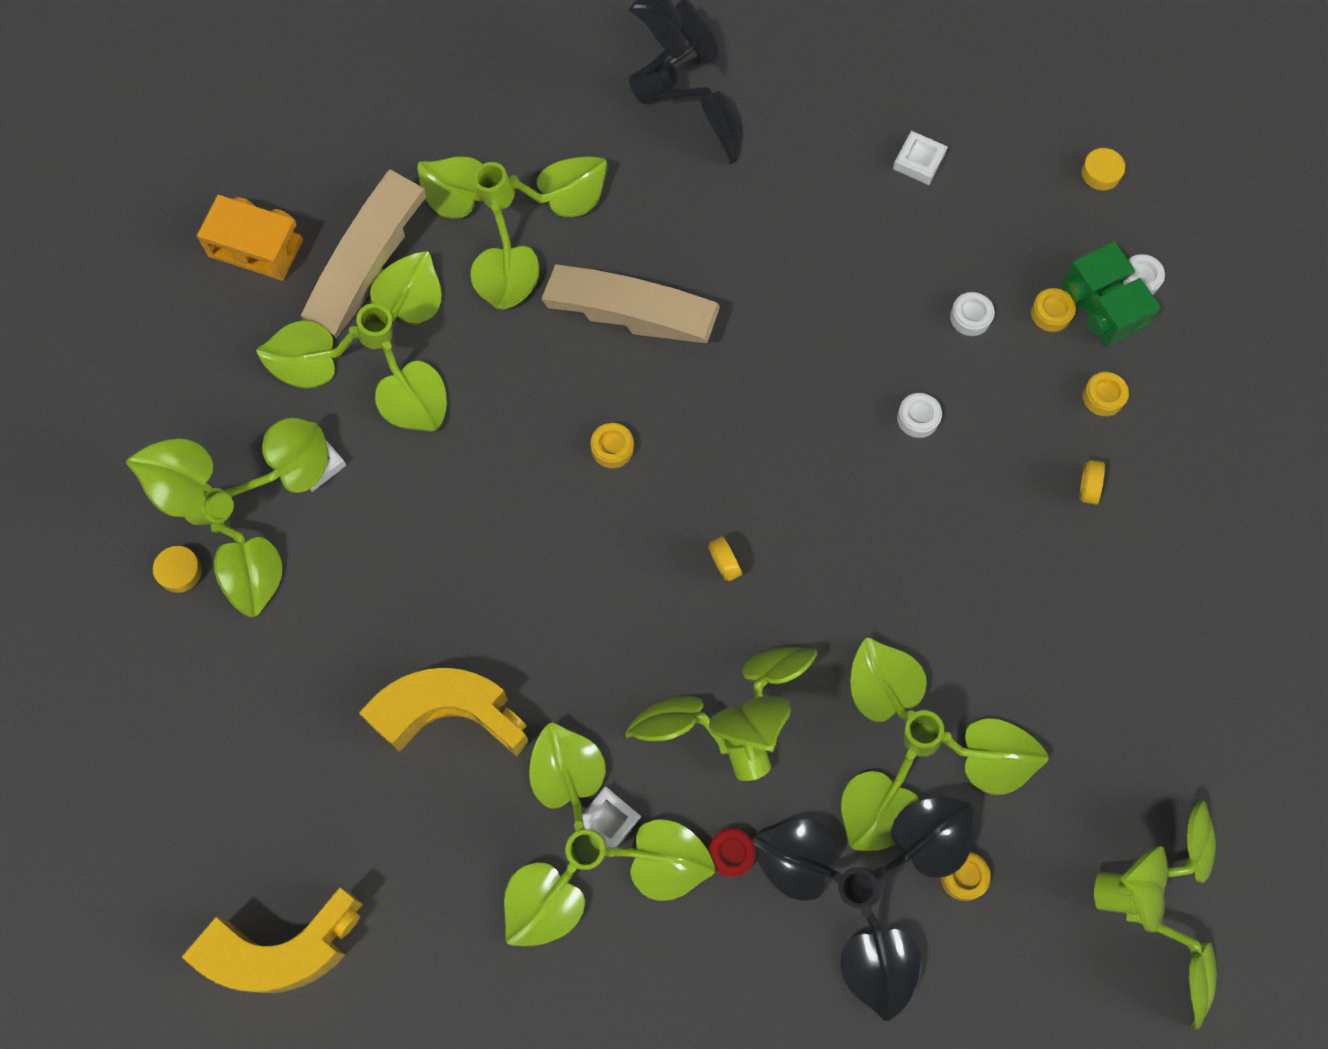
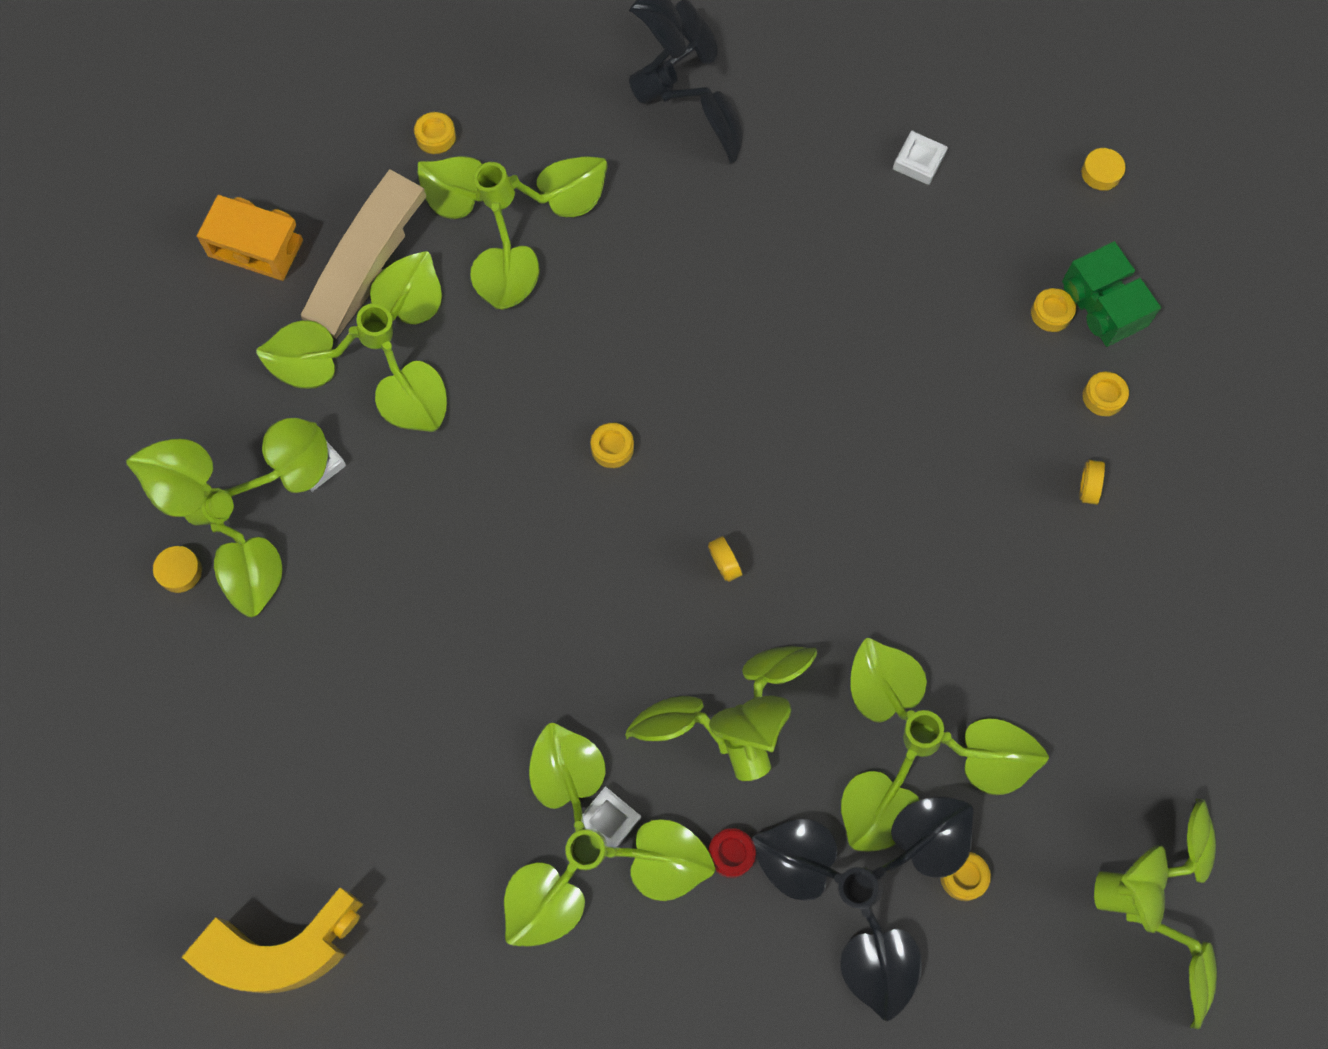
(435, 132): none -> yellow tile
(436, 693): yellow arch -> none
(631, 302): tan slope -> none
(919, 415): white tile -> none
(972, 313): white tile -> none
(1147, 269): white tile -> none

